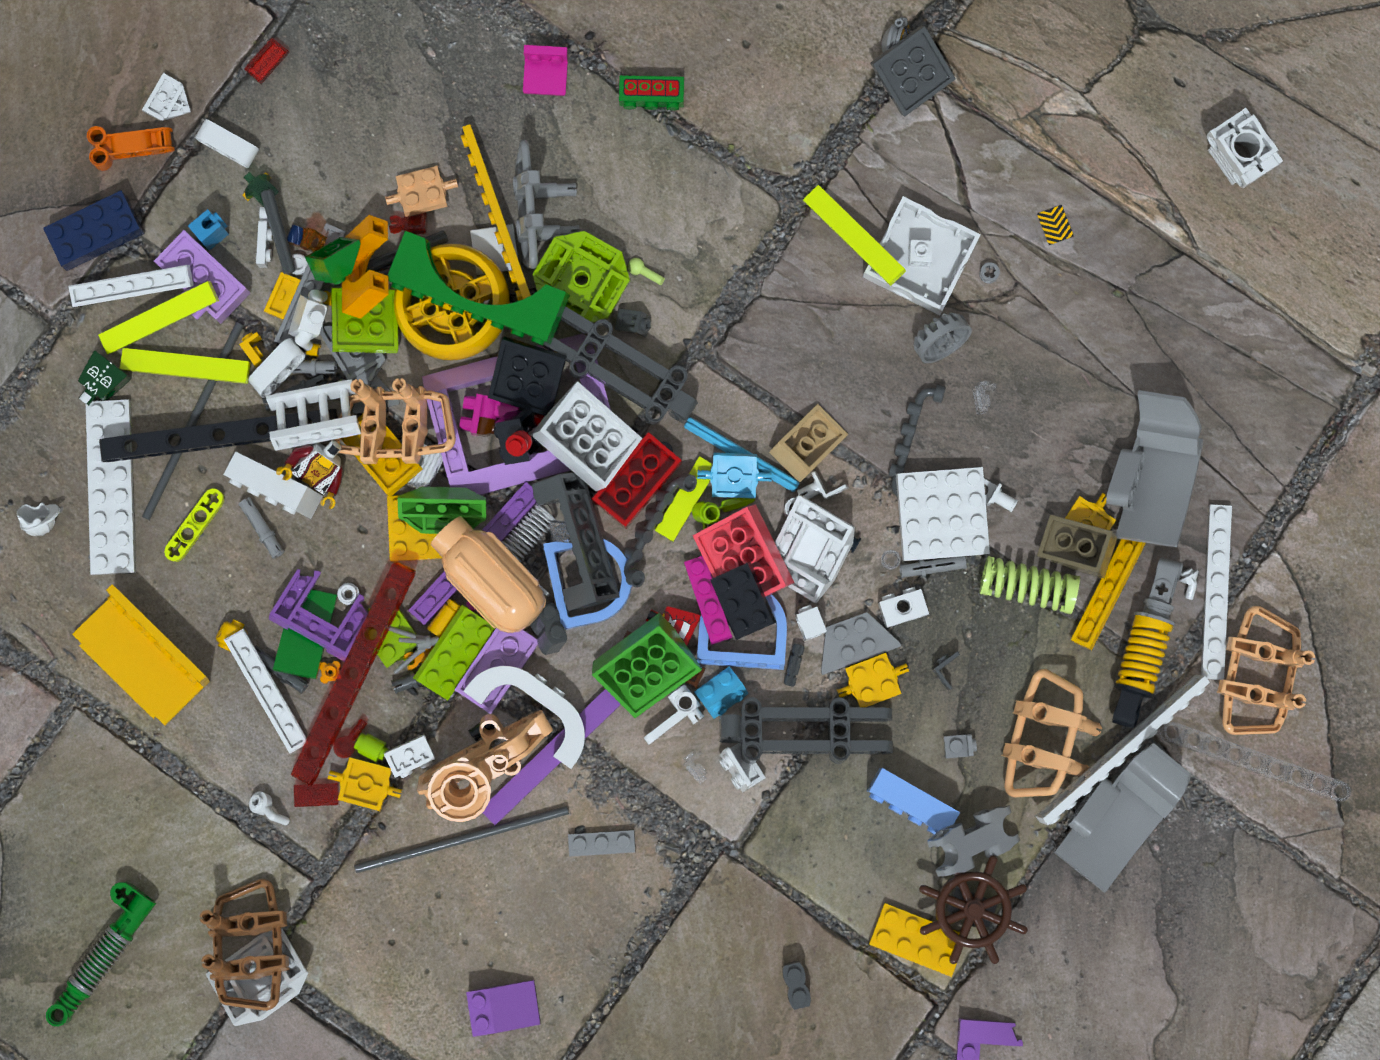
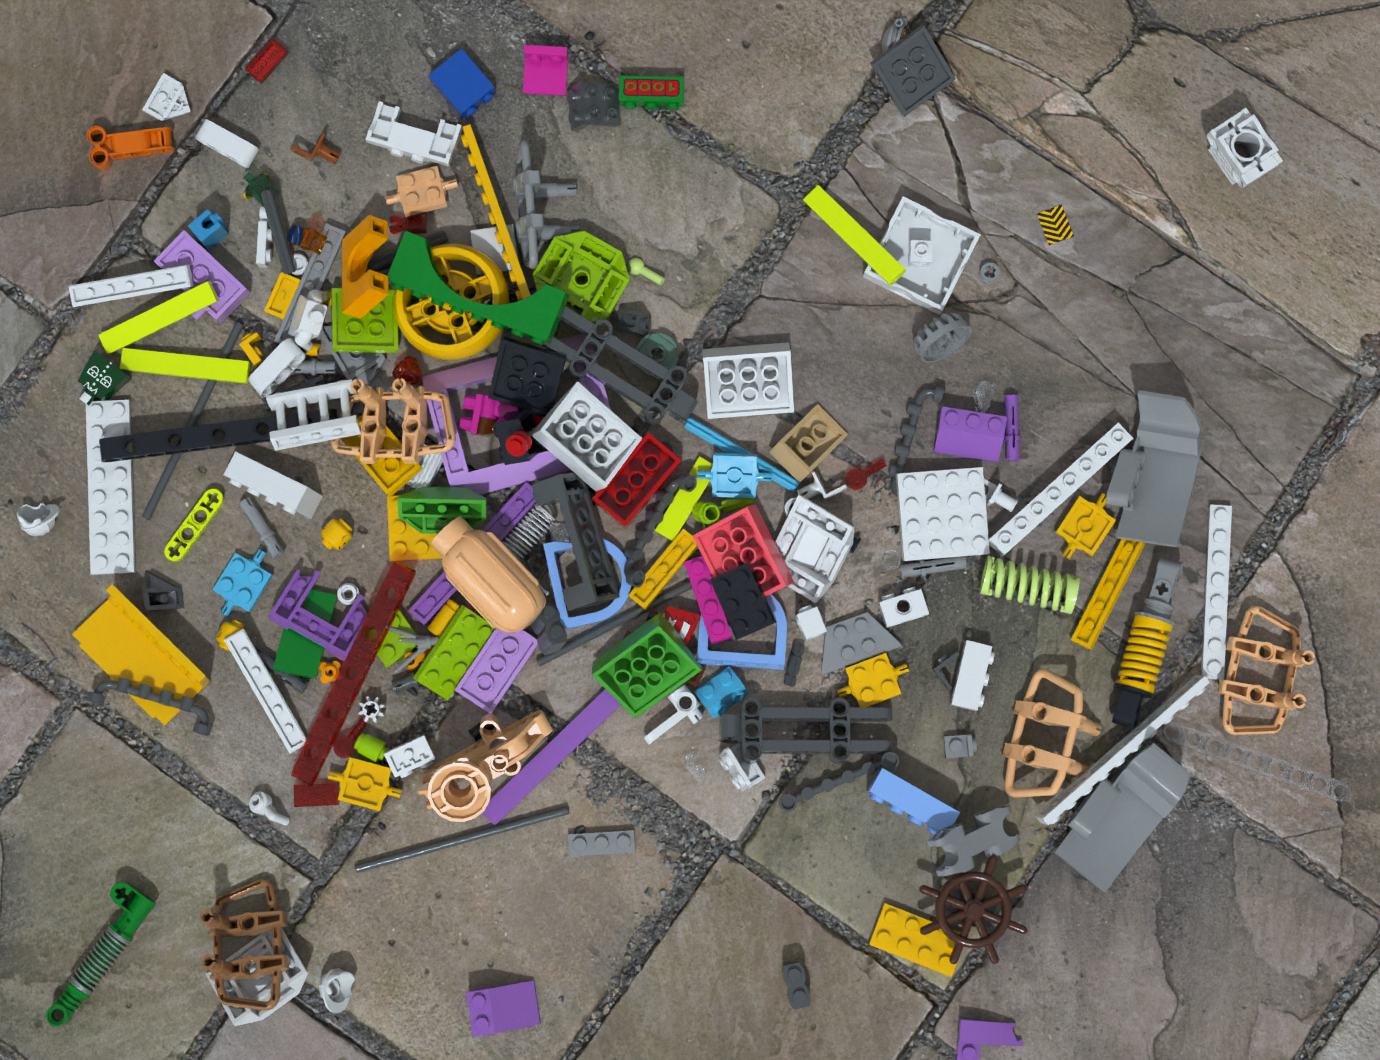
(93, 230): dark blue brick -> none
(160, 594): none -> flat silver slope
(164, 698): none -> dark grey bar
(242, 582): none -> medium azure plate
(317, 467): torso -> none
(320, 149): none -> dark orange bracket
(334, 260): green slope -> none
(336, 534): none -> yellow head
(336, 989): none -> white piece
(365, 711): none -> white gear
(408, 370): none -> clear red brick
(412, 141): none -> white bracket
(462, 84): none -> blue brick
(552, 699): white arch -> none
(593, 105): none -> flat silver bracket
(615, 623): none -> dark grey piece
(659, 342): none -> sand green plate
(664, 569): none -> yellow plate
(748, 380): none -> white slope
(789, 802): none -> dark grey bar
(857, 478): none -> clear red plate
(970, 434): none -> medium lavender slope
(972, 675): none -> white brick
(1012, 428): none -> medium lavender pin
(1060, 489): none -> white brick
(1077, 546): dark tan slope -> none
(1189, 577): white plate -> none

